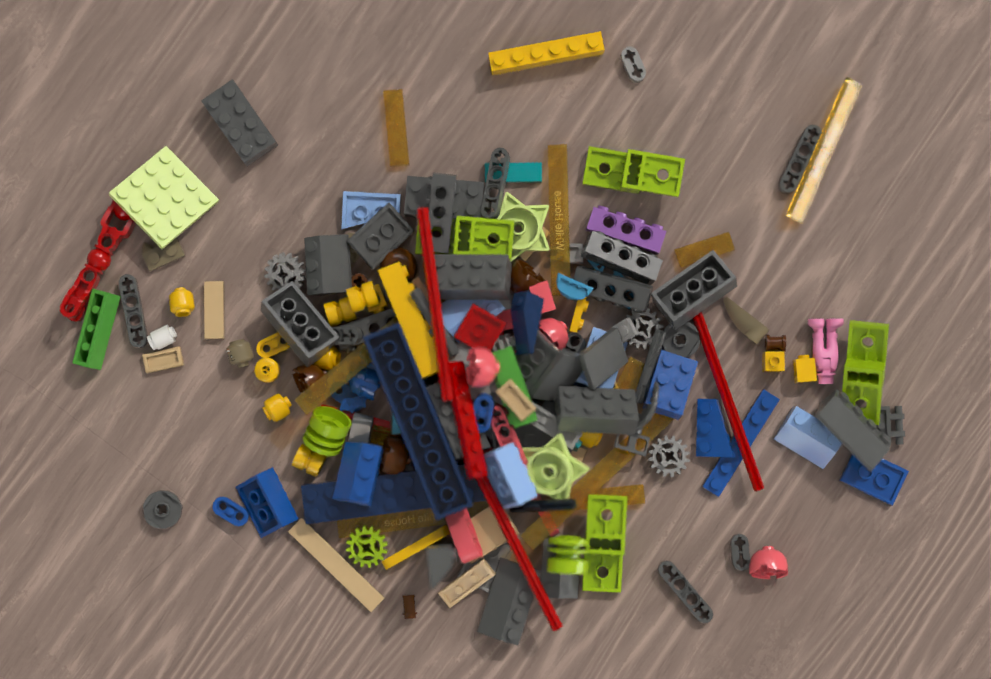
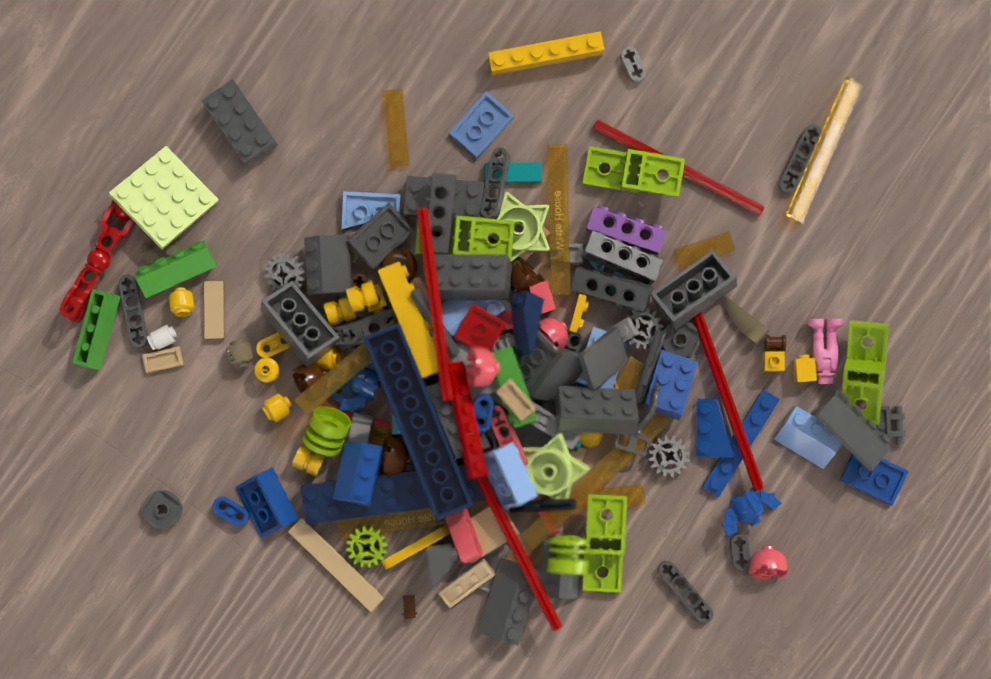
(175, 268): none -> bright green brick
(481, 125): none -> medium blue tile
(571, 288): dark azure plate -> none
(688, 172): none -> red axle
(748, 509): none -> blue helmet

